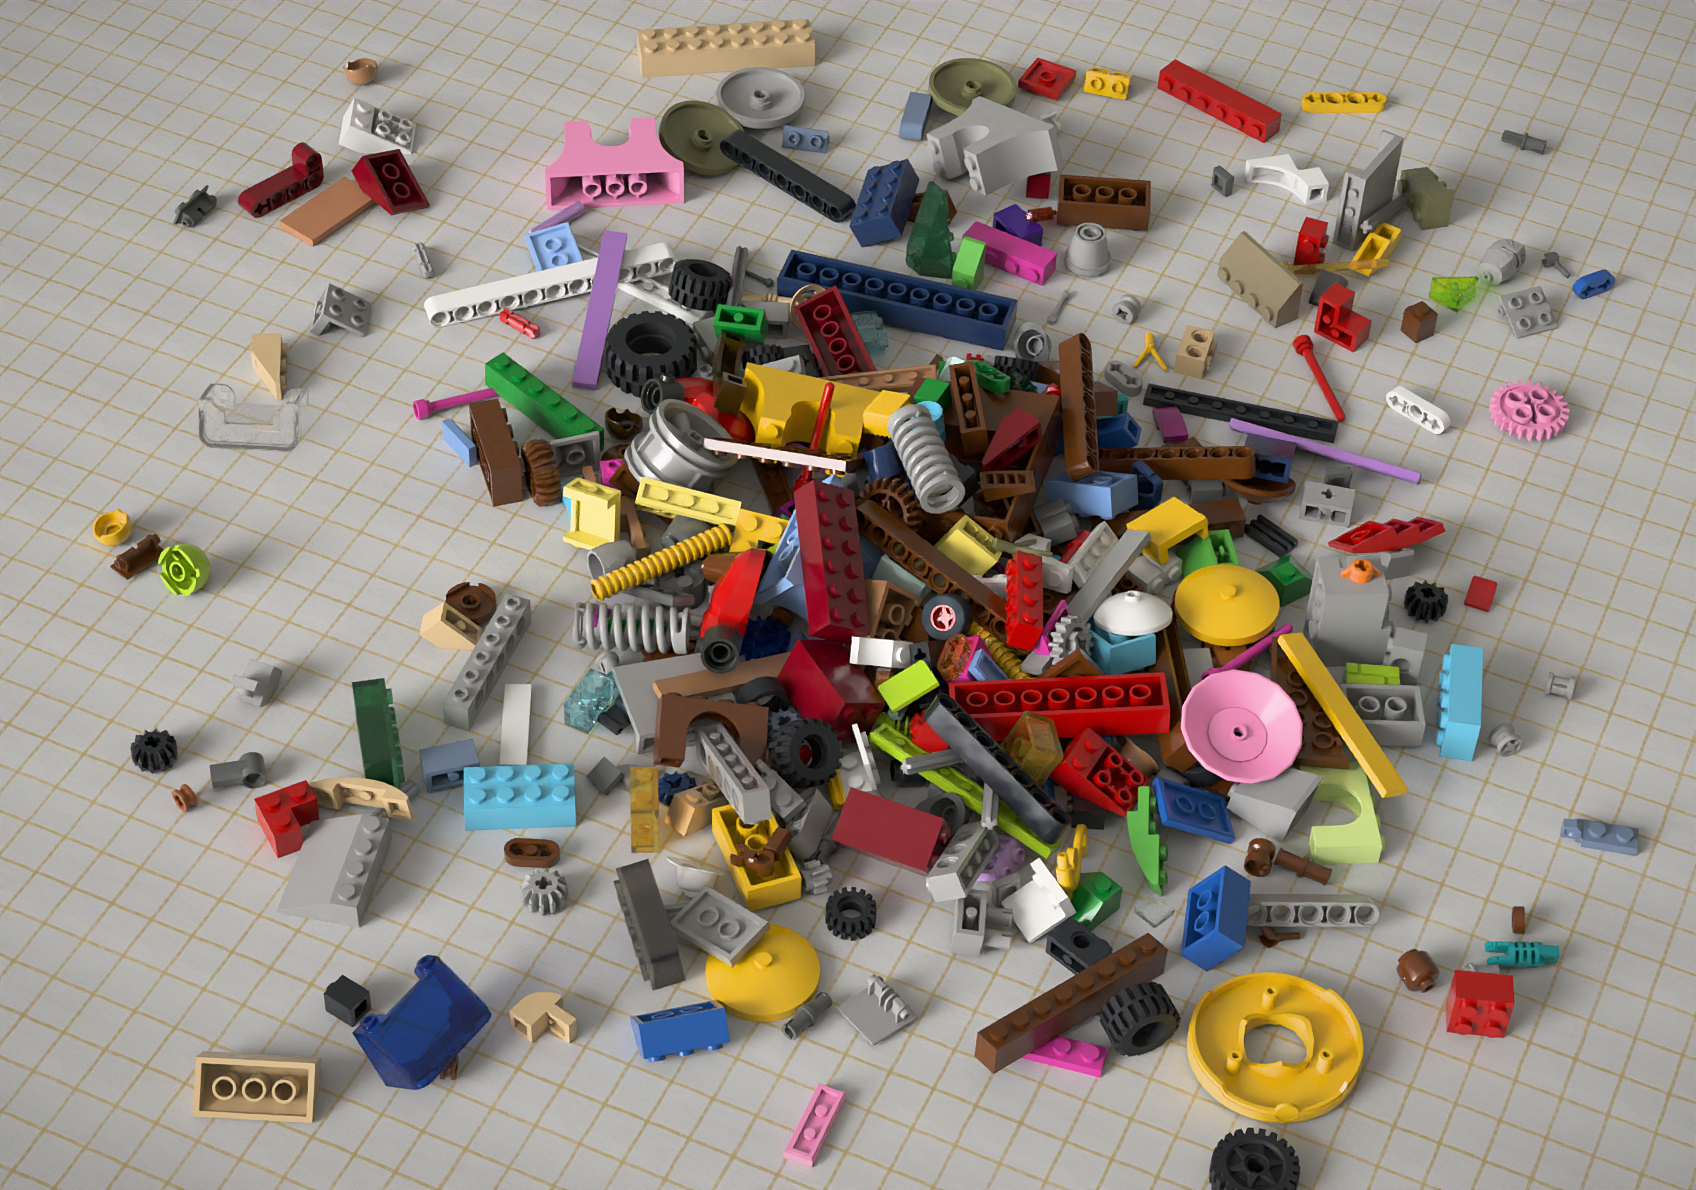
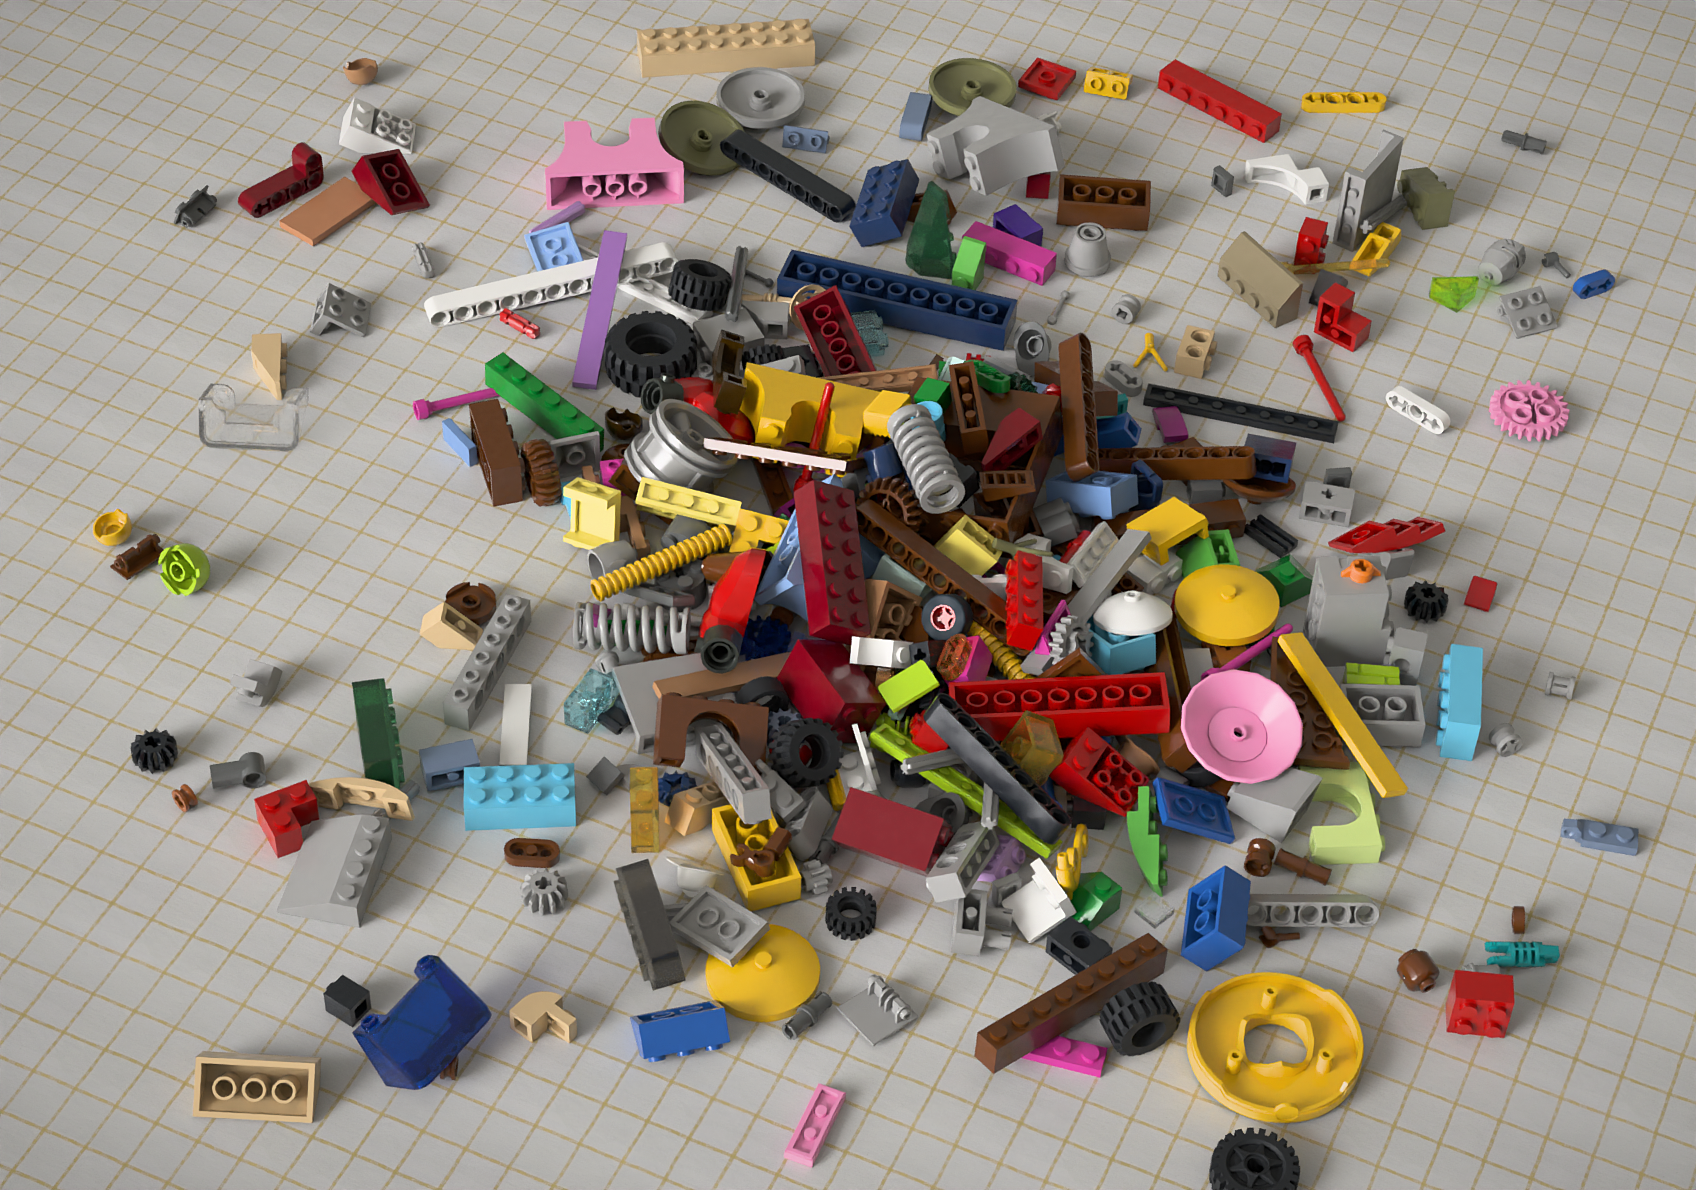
(744, 321): green brick -> none
(984, 668): medium blue tile -> none
(1010, 365): black tyre -> none
(1040, 214): clear red axle -> none
(1330, 452): medium lavender tile -> none
(1419, 322): reddish brown brick -> none

